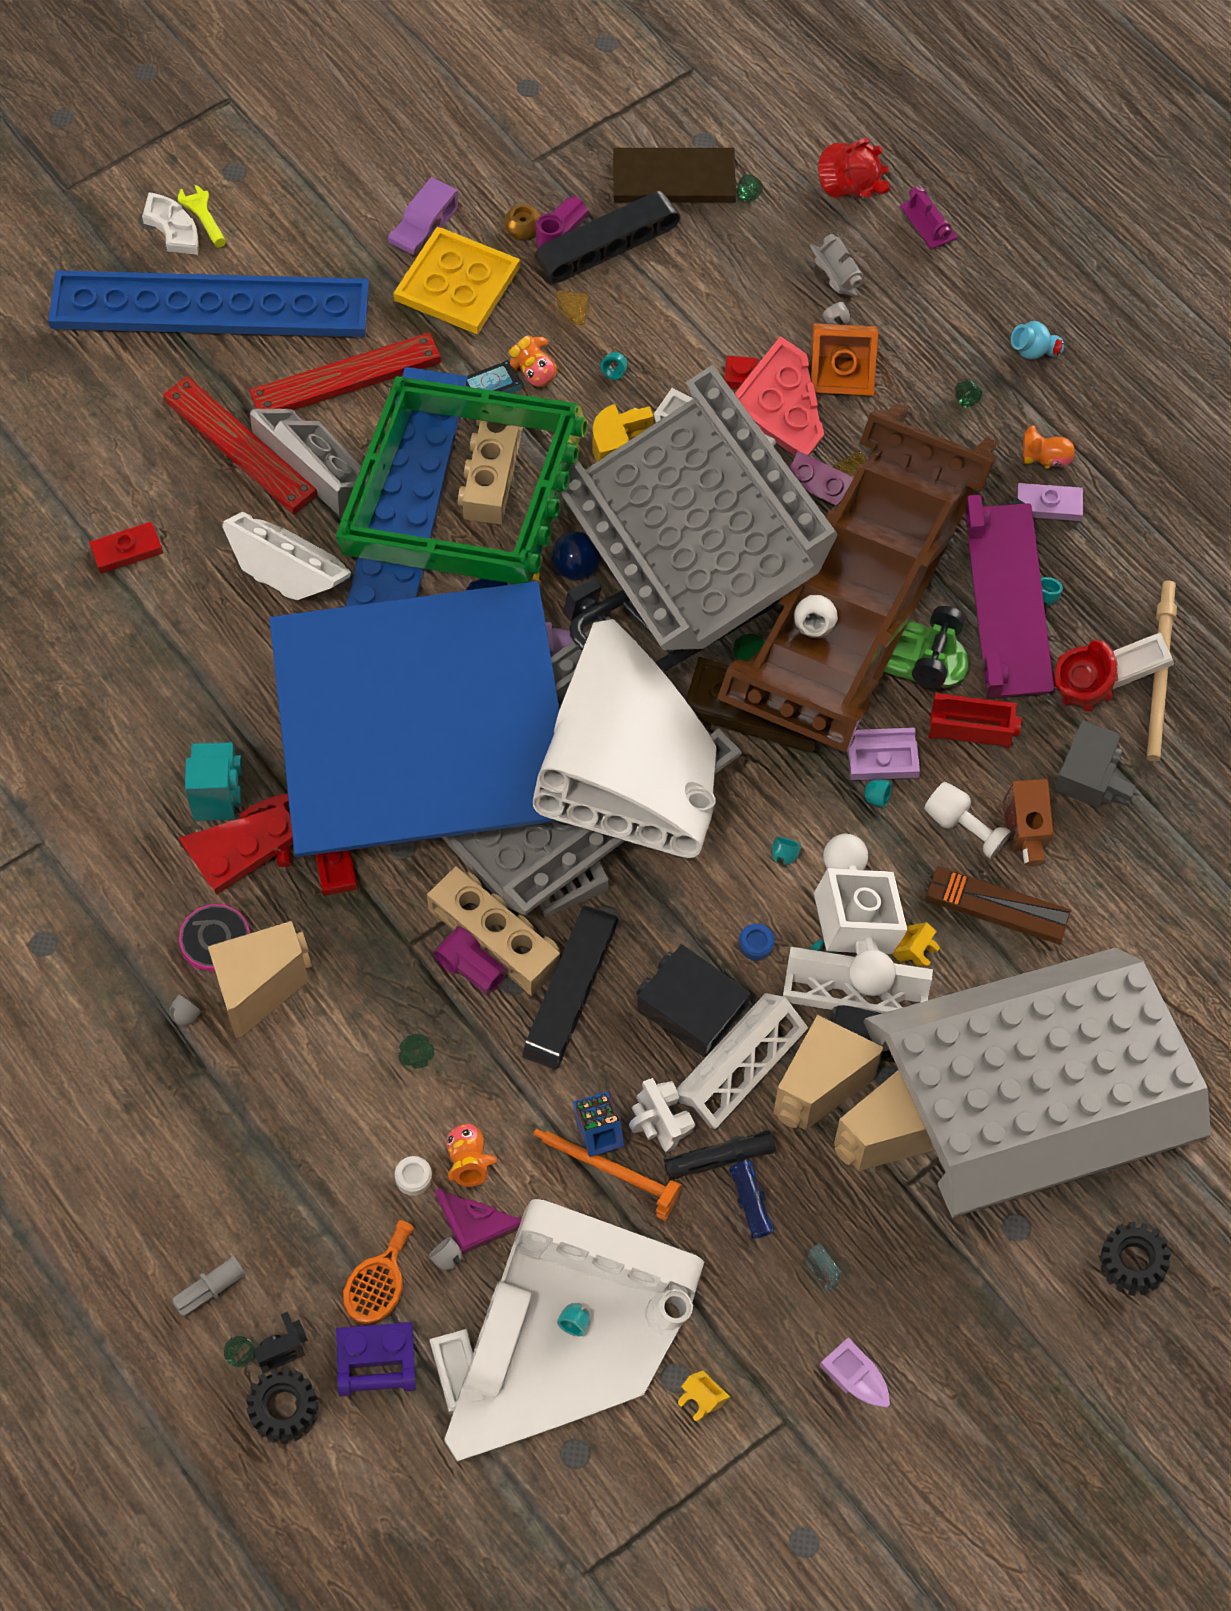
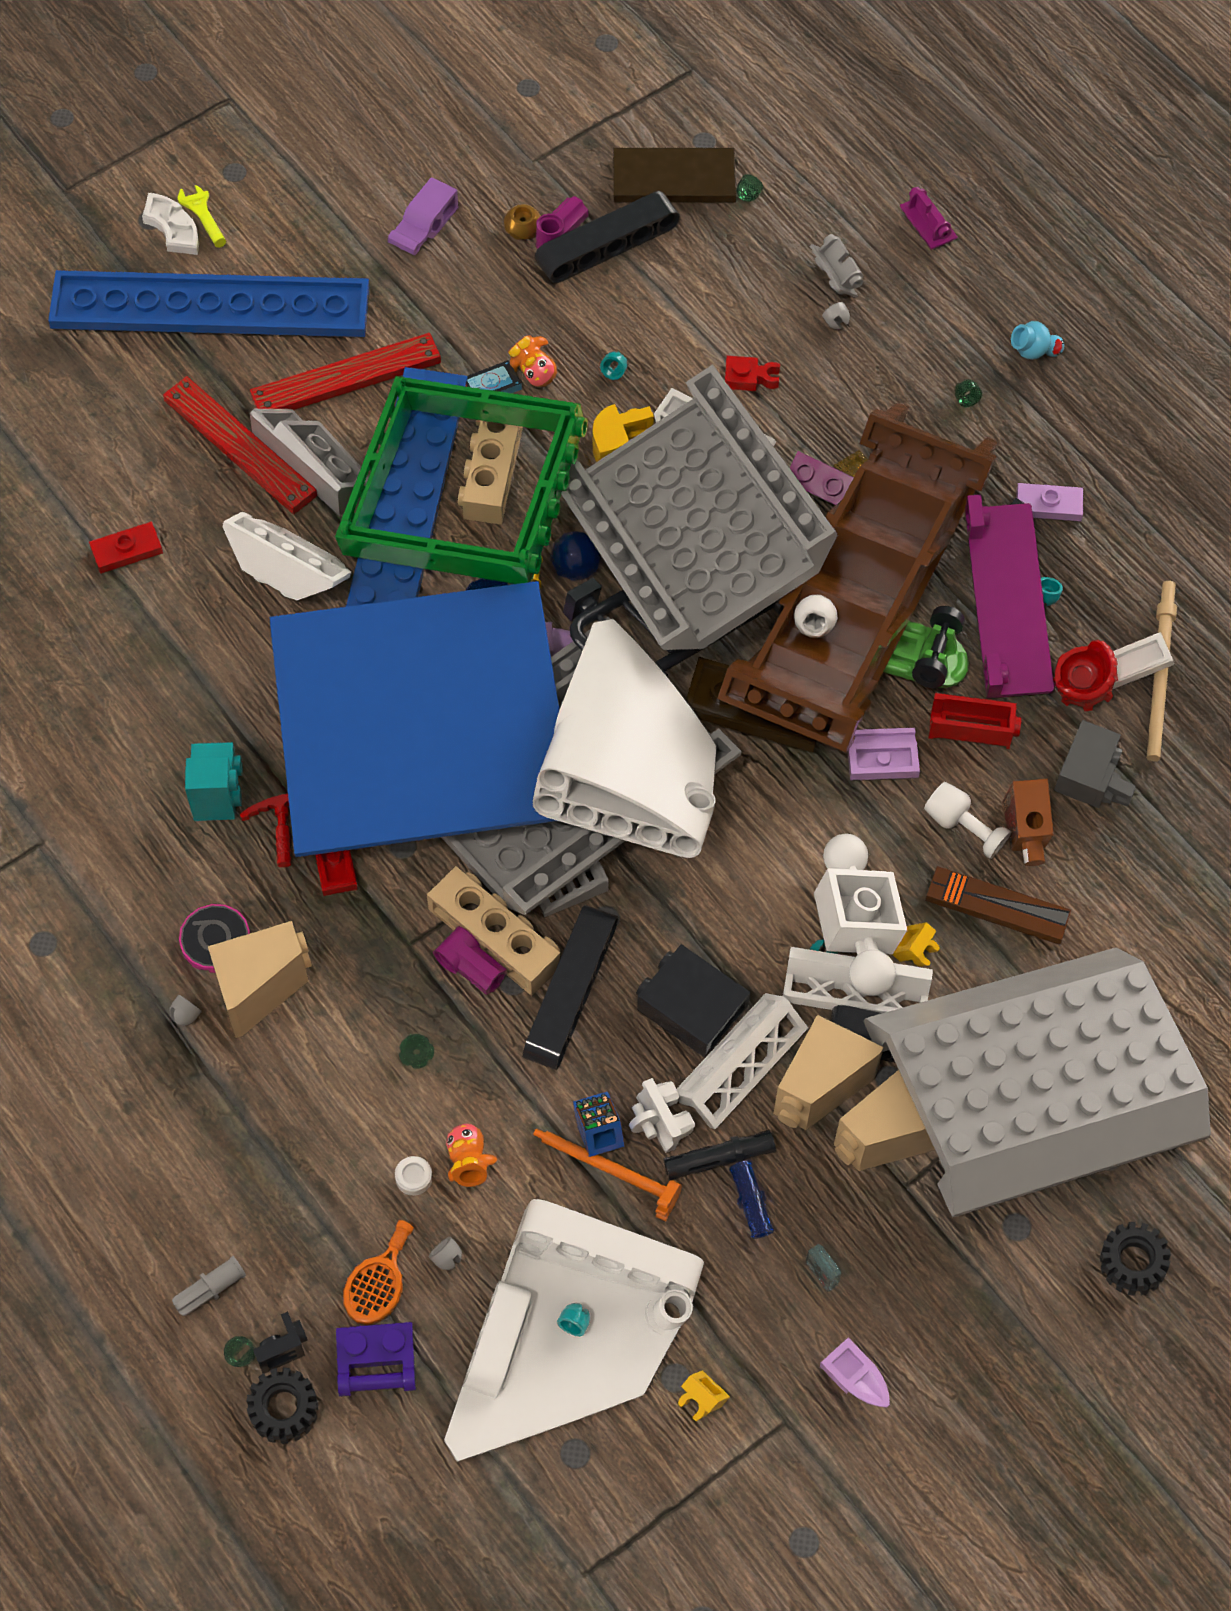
(239, 846): red wing -> none
(452, 1359): white tile -> none
(457, 280): yellow plate -> none
(474, 1222): magenta tile -> none
(573, 305): clear yellow tile -> none
(747, 646): dark green piece -> none
(756, 942): blue tile -> none
(784, 398): coral plate -> none
(786, 849): teal hinge -> none
(843, 359): orange slope -> none
(852, 170): red hair -> none
(878, 792): teal hinge -> none
(1047, 451): orange animal -> none

